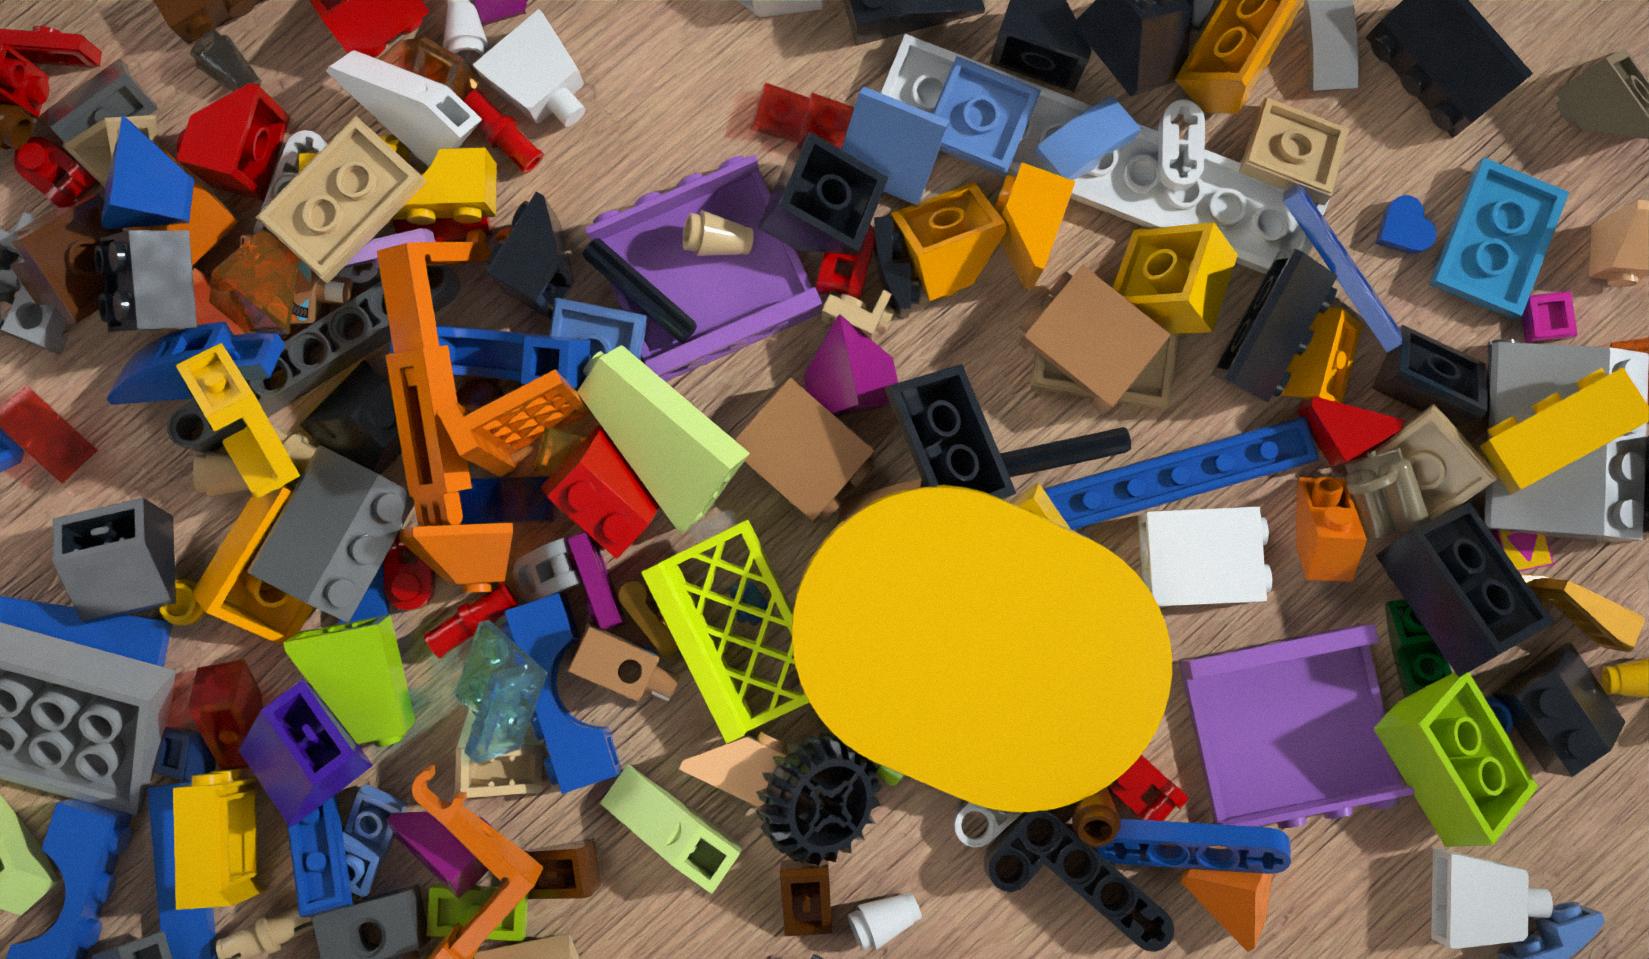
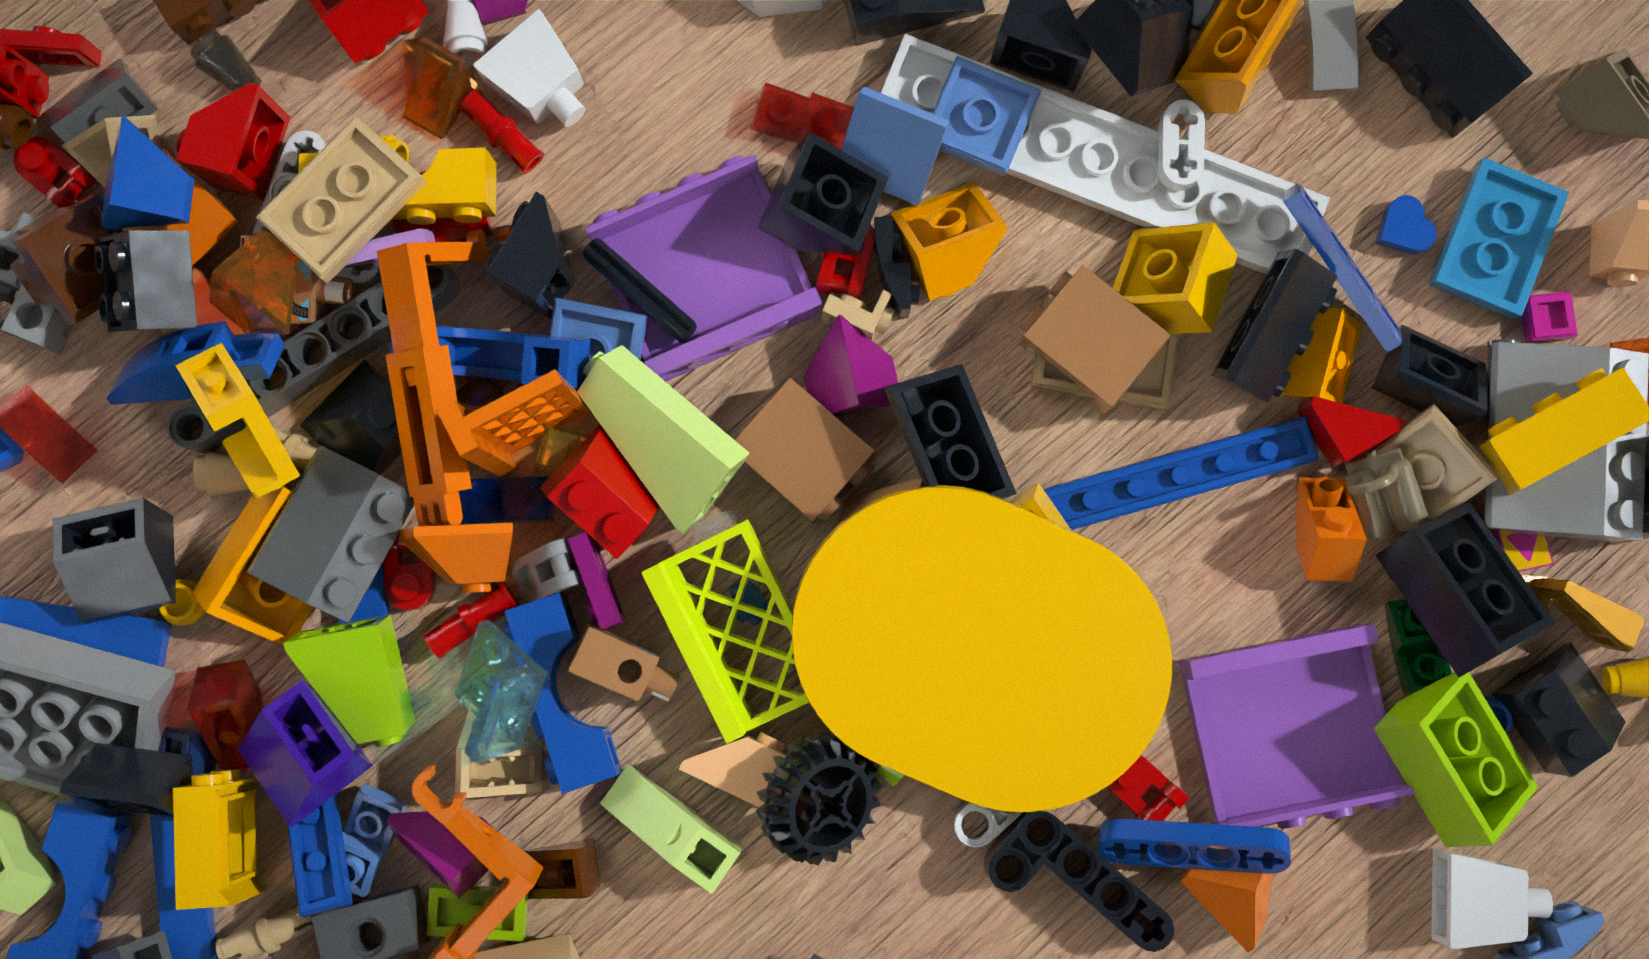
(129, 779): none -> black slope
(410, 106): white slope -> none
(634, 599): pearl gold plate -> none
(714, 235): tan cone -> none
(805, 898): reddish brown slope -> none
(883, 920): white cone -> none
(1033, 212): light orange slope -> none
(1067, 452): black axle -> none
(1087, 138): medium blue slope -> none
(1096, 819): reddish brown cone -> none
(1204, 556): white panel -> none
(1294, 149): tan tile -> none

